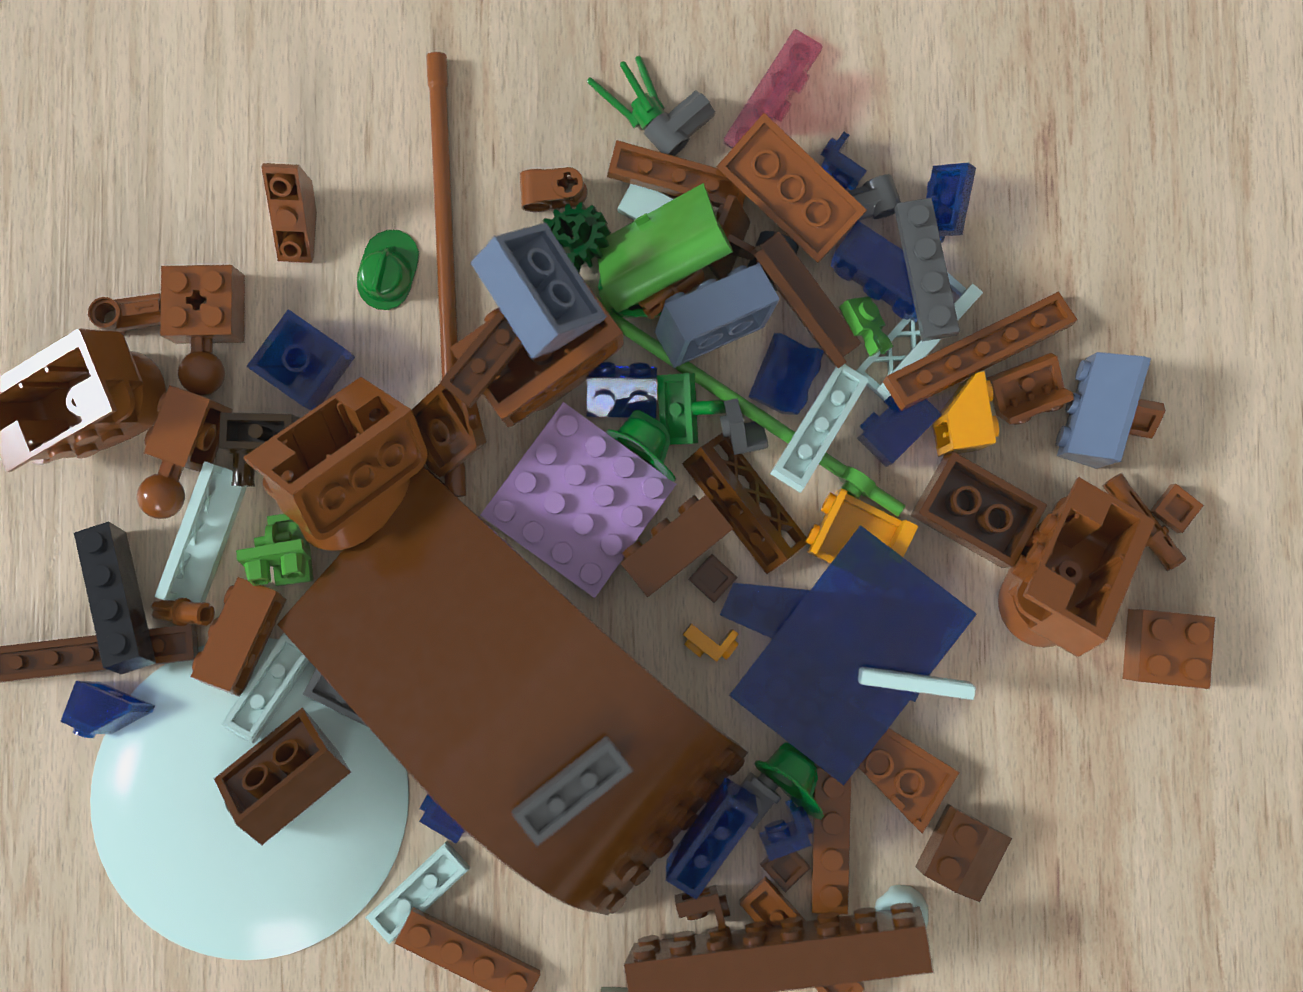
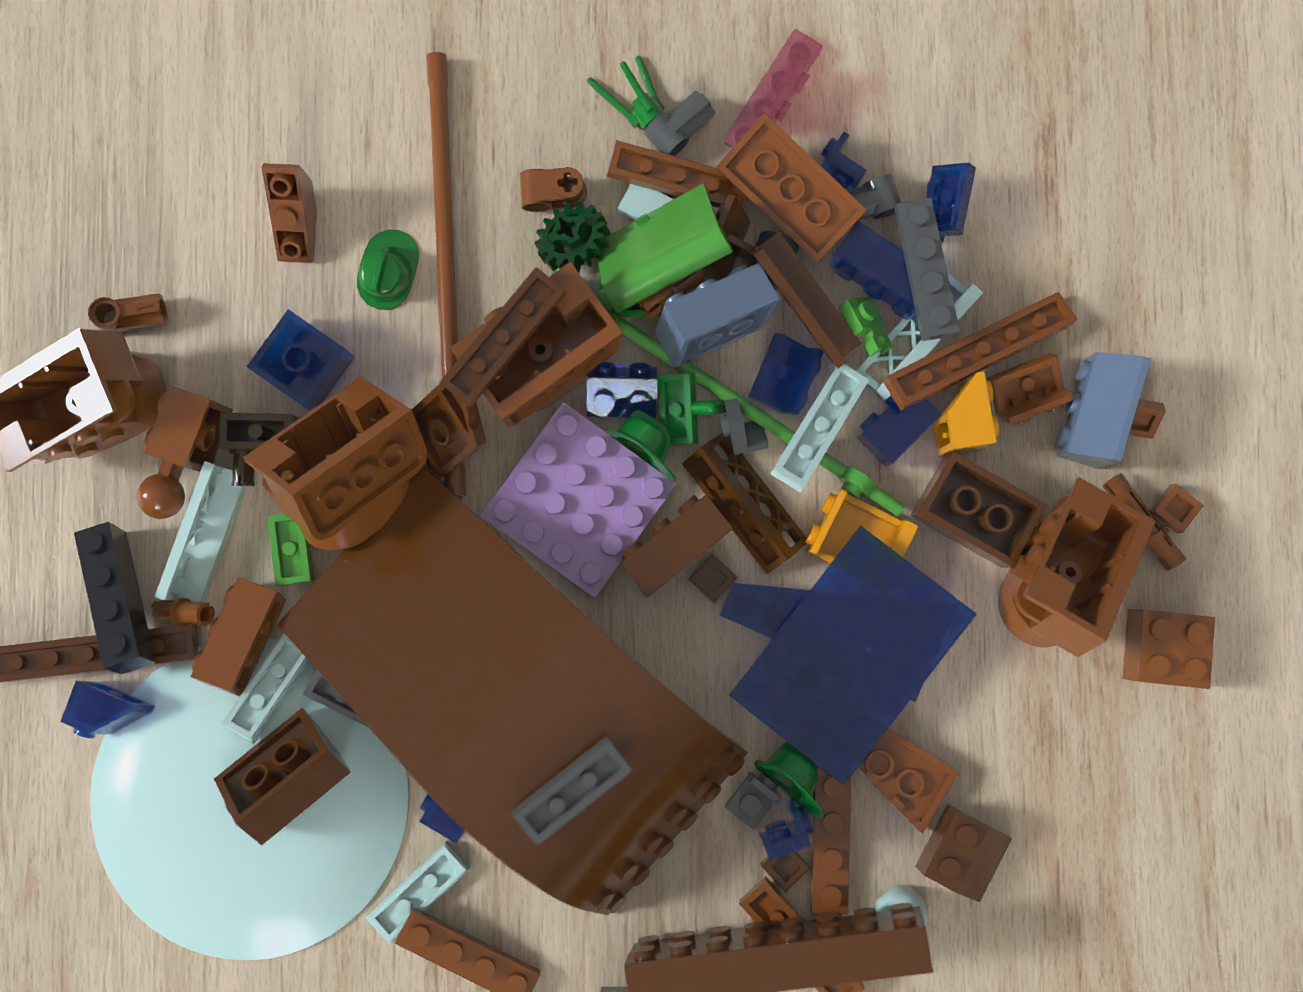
(191, 322): dark orange brick -> none
(271, 551): bright green hips -> none
(537, 288): sand blue slope -> none
(698, 908): reddish brown bracket -> none
(701, 644): light orange bracket -> none
(711, 838): clear blue brick -> none
(916, 683): light aqua tile -> none

